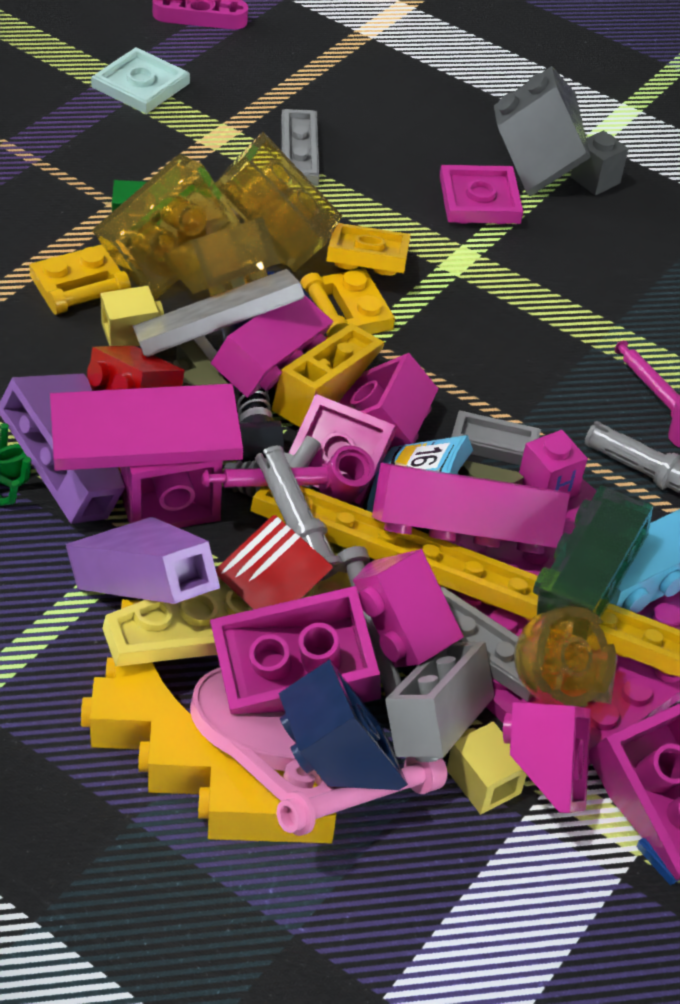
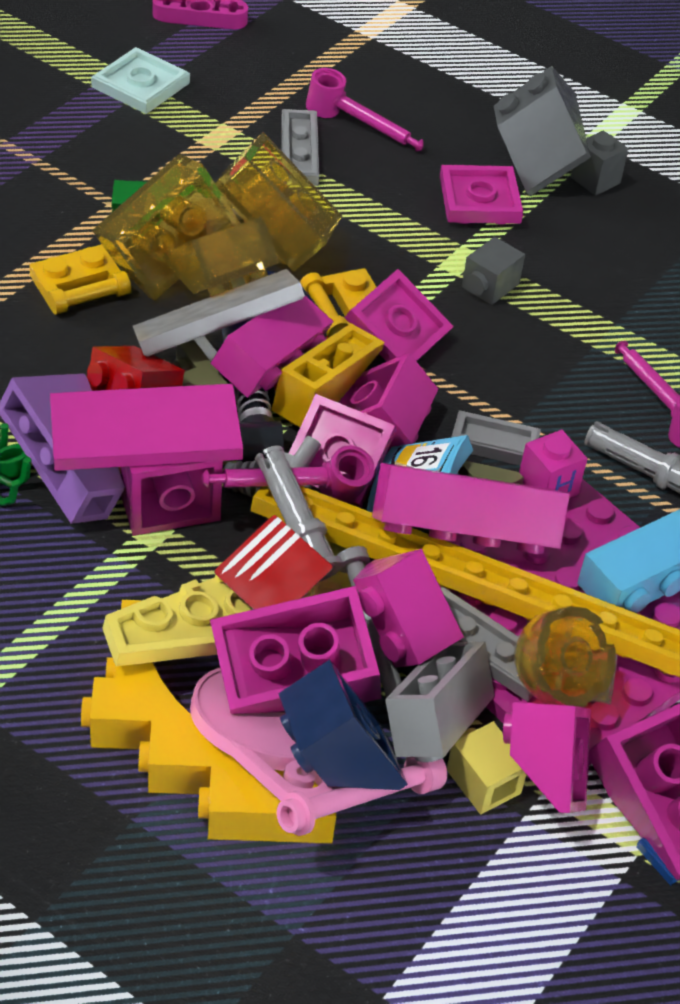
(124, 309): light yellow brick -> none
(144, 562): medium lavender slope -> none
(328, 96): none -> dark pink piece
(368, 248): yellow plate -> none
(400, 318): none -> dark pink plate
(493, 270): none -> dark grey brick
(595, 554): clear green brick -> none

